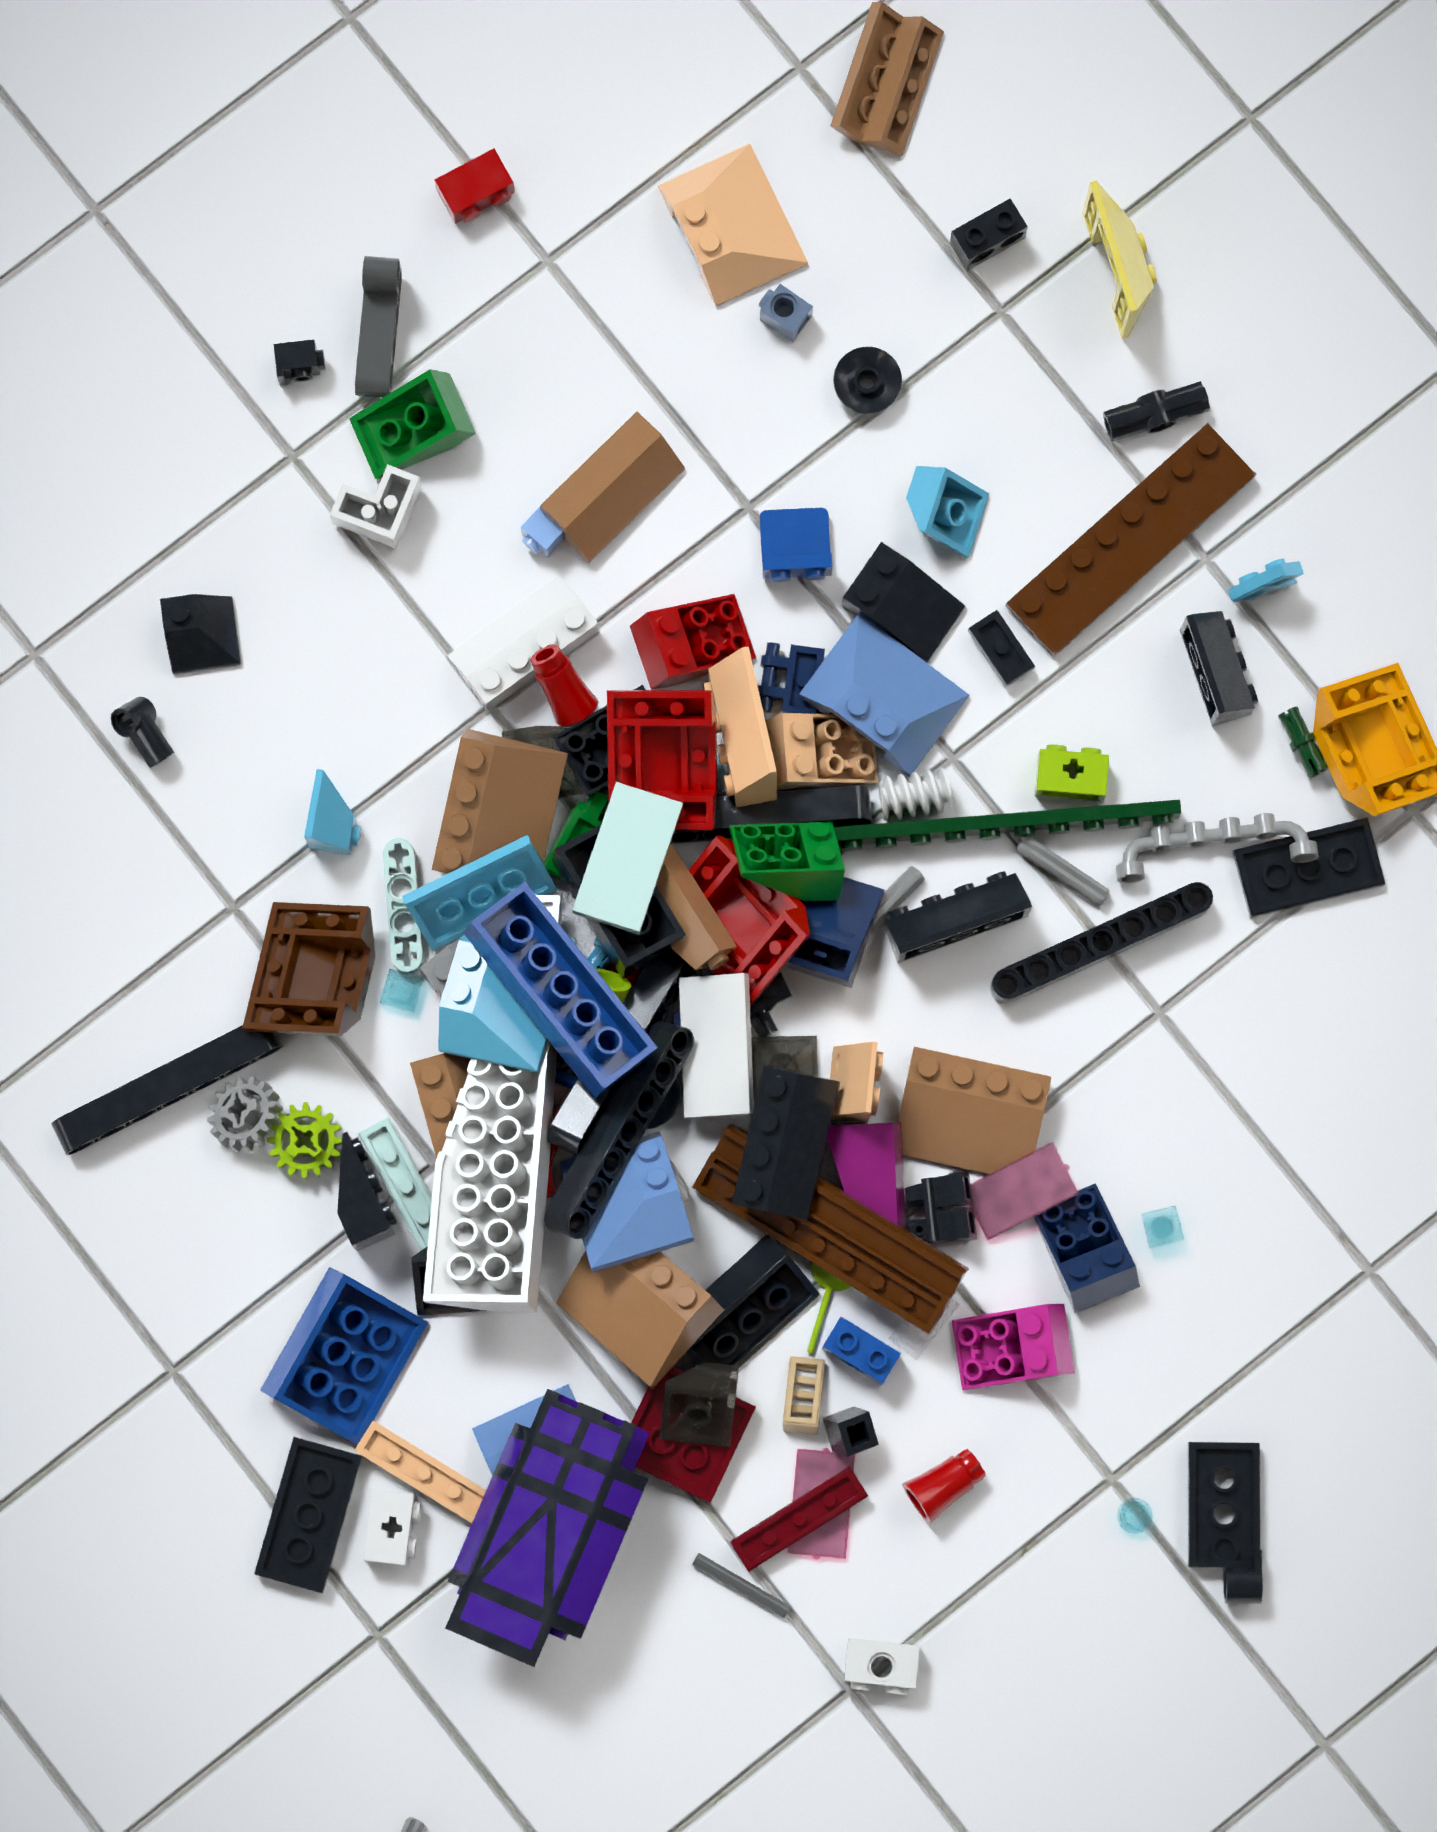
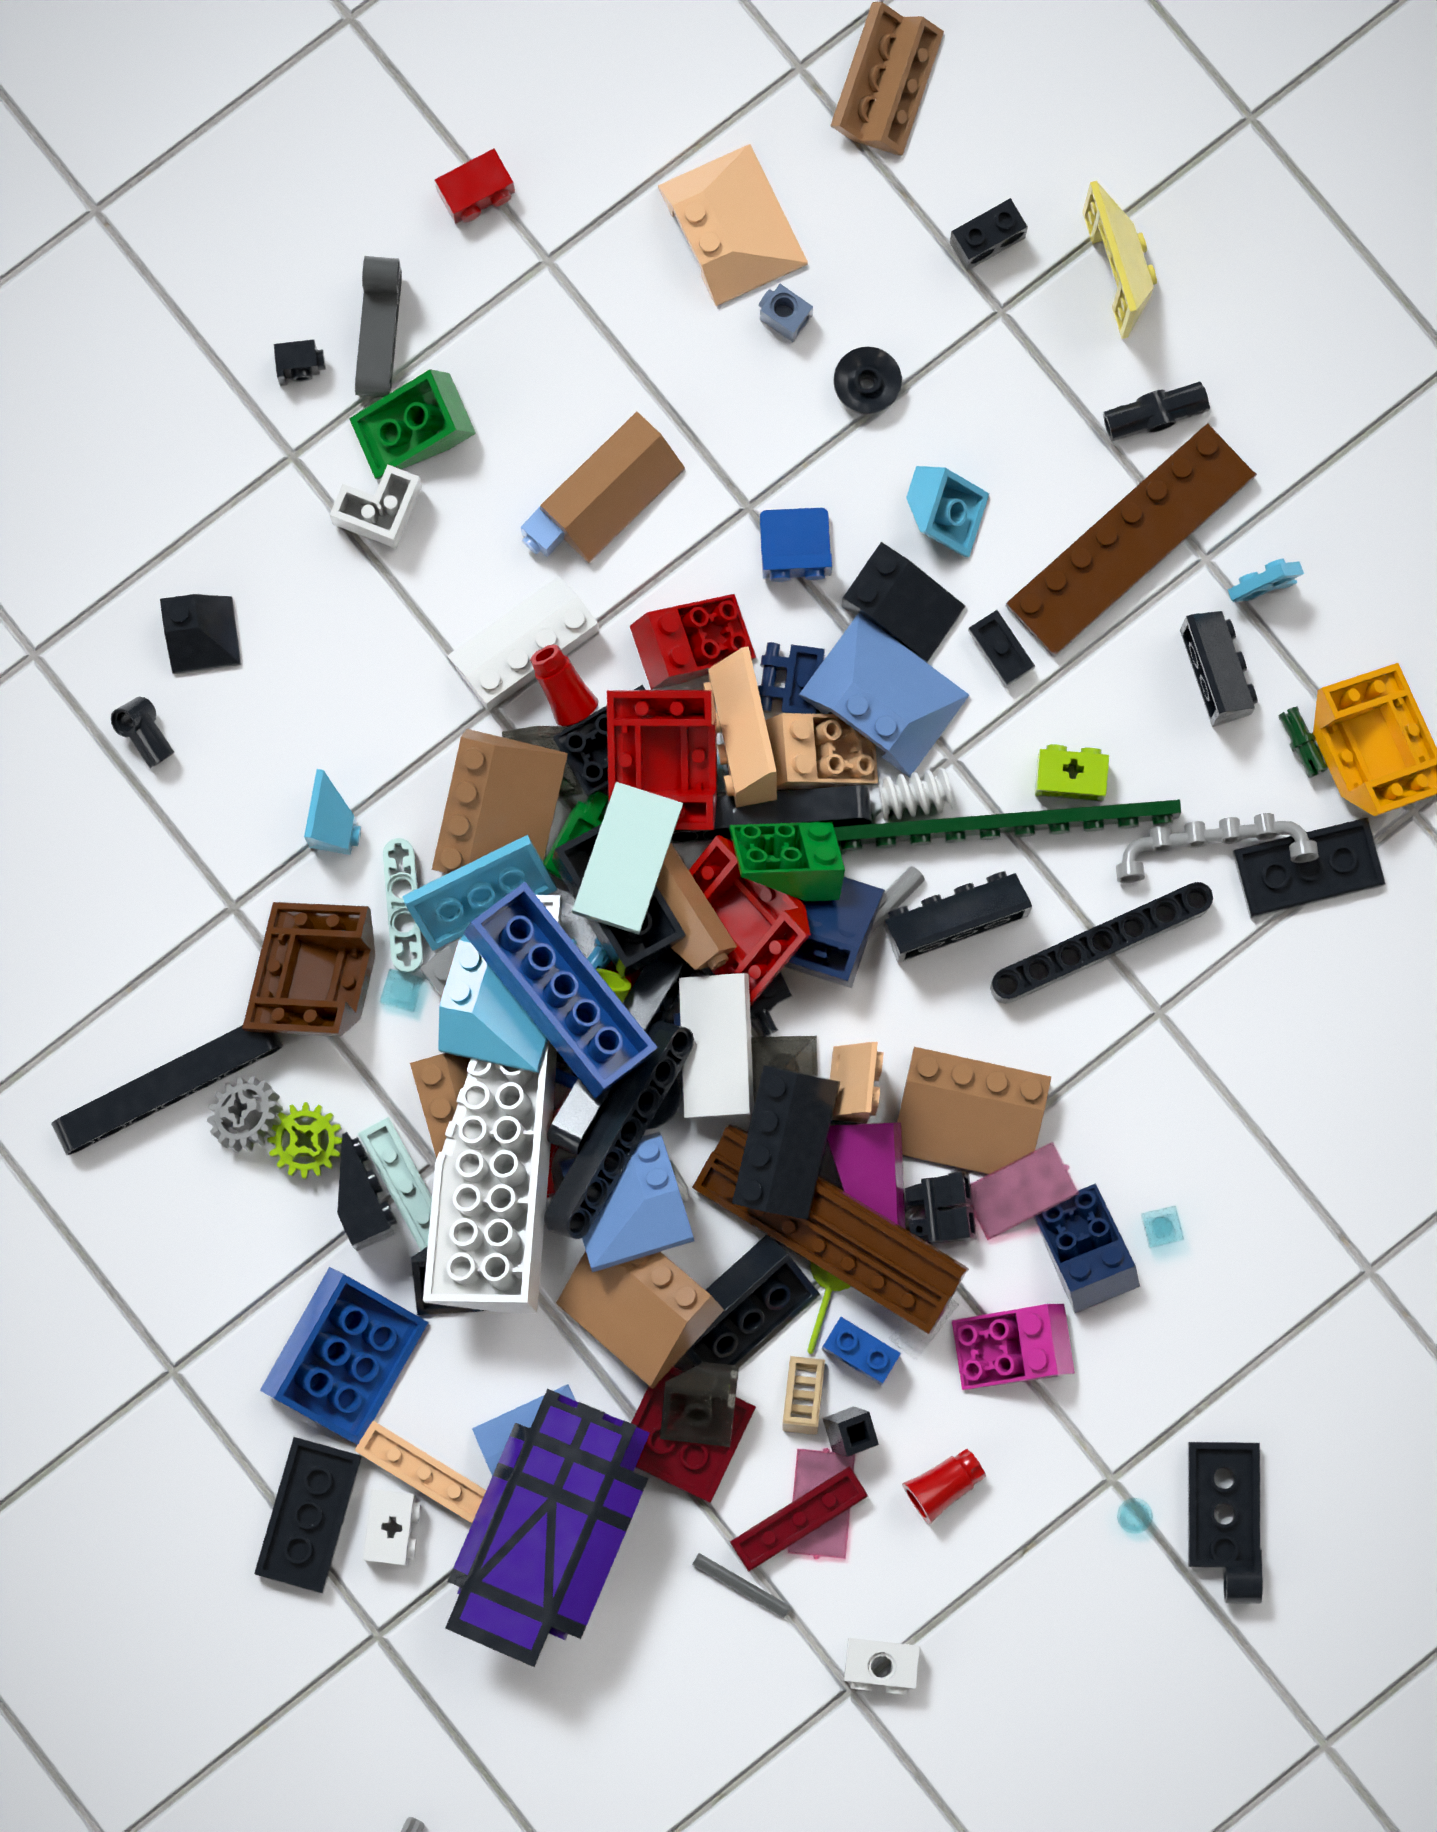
(1063, 870): light grey axle -> none

